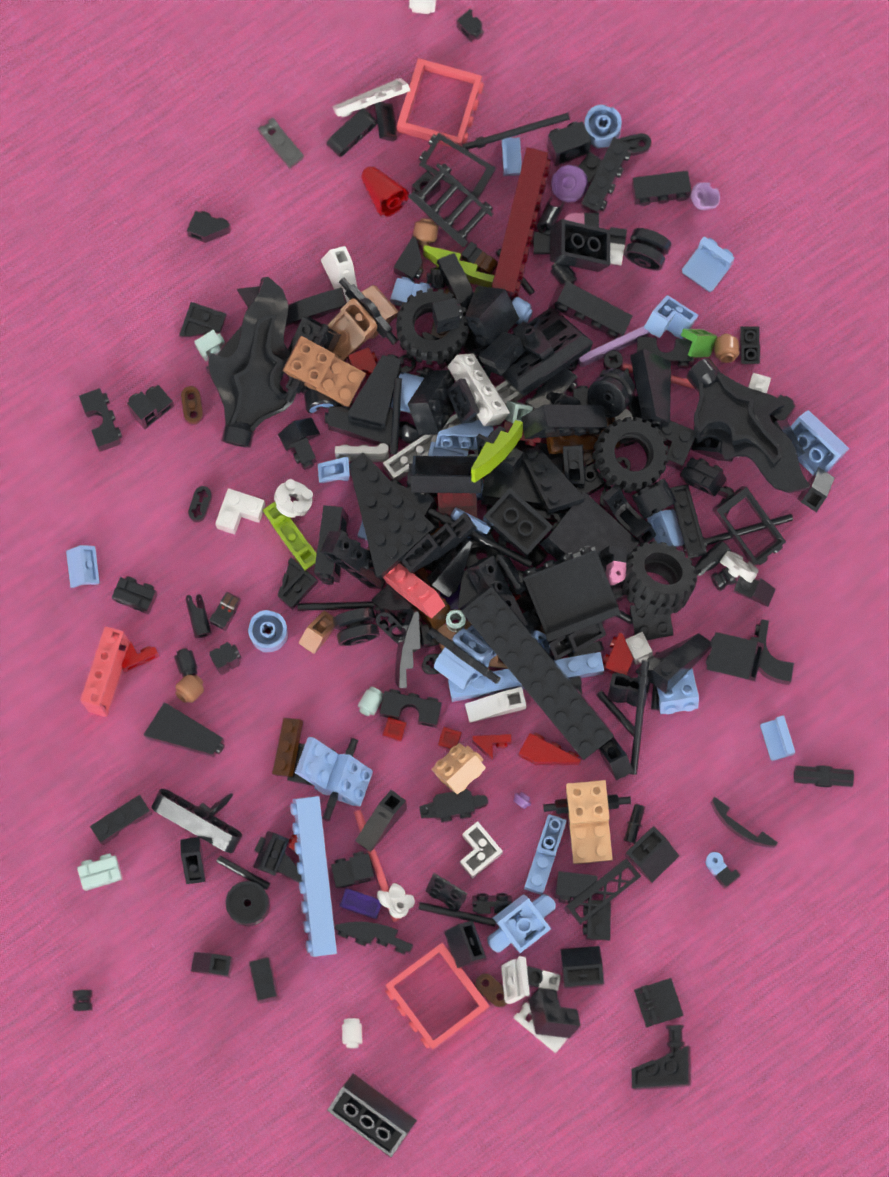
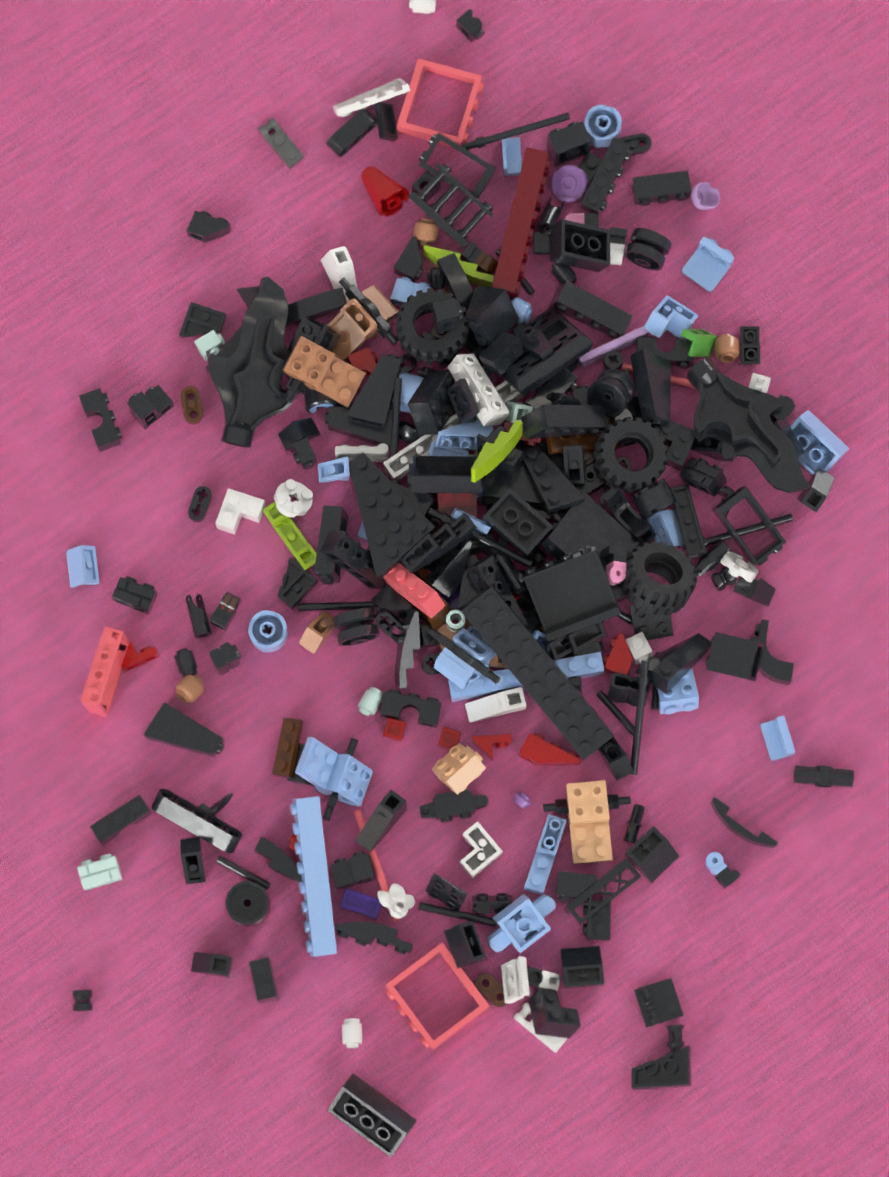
(271, 853): black slope -> none

